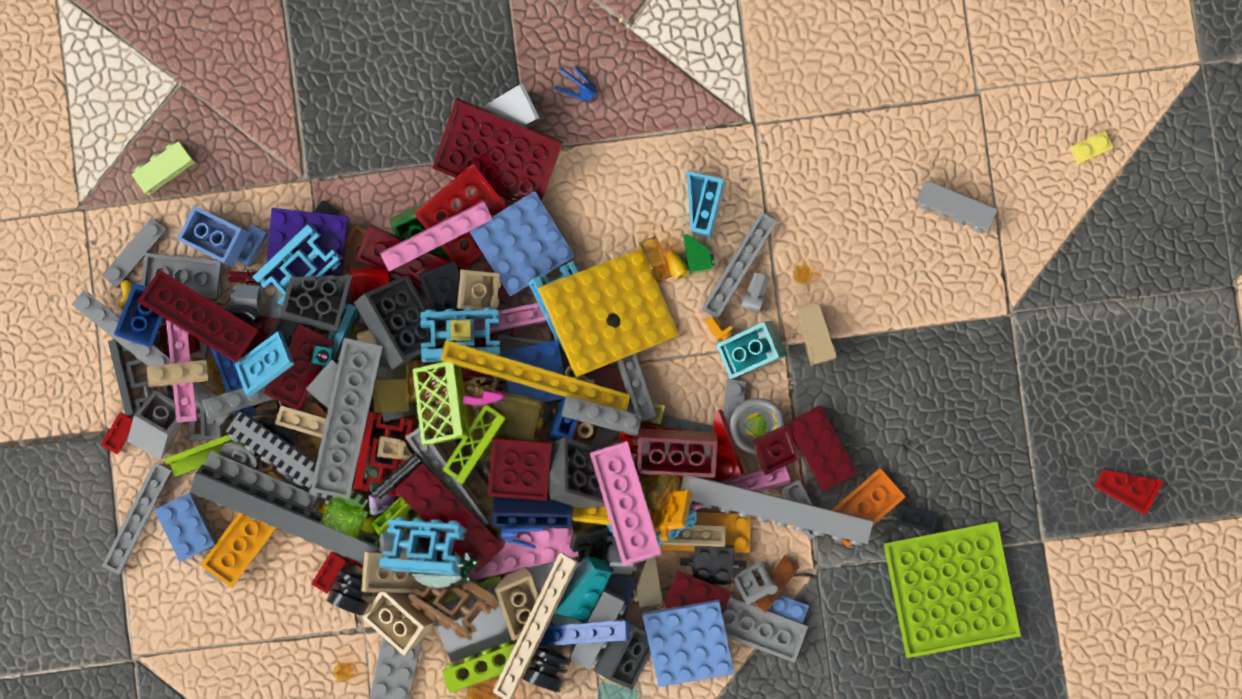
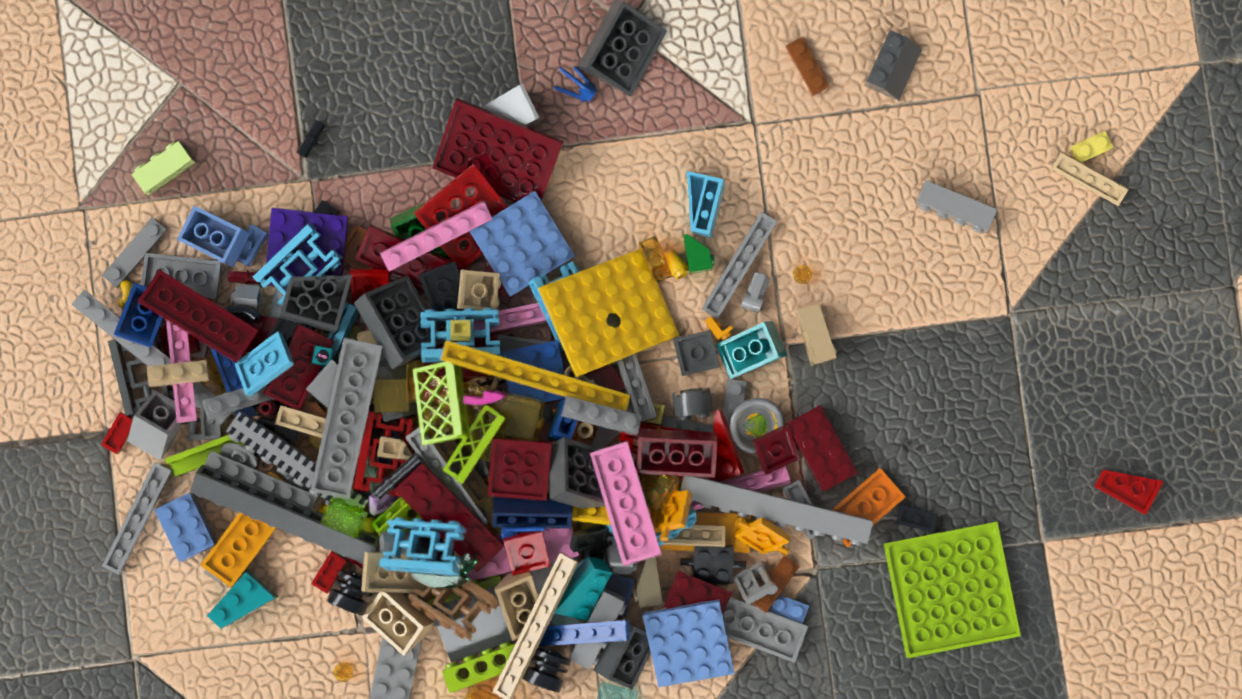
(241, 599): none -> teal wedge
(265, 411): none -> dark red pin
(311, 139): none -> black pin
(526, 552): none -> plate
(622, 48): none -> dark grey slope
(692, 402): none -> dark grey brick
(696, 353): none -> dark grey plate
(762, 536): none -> light orange plate
(807, 66): none -> dark orange plate
(893, 65): none -> dark grey slope
(1089, 178): none -> tan plate

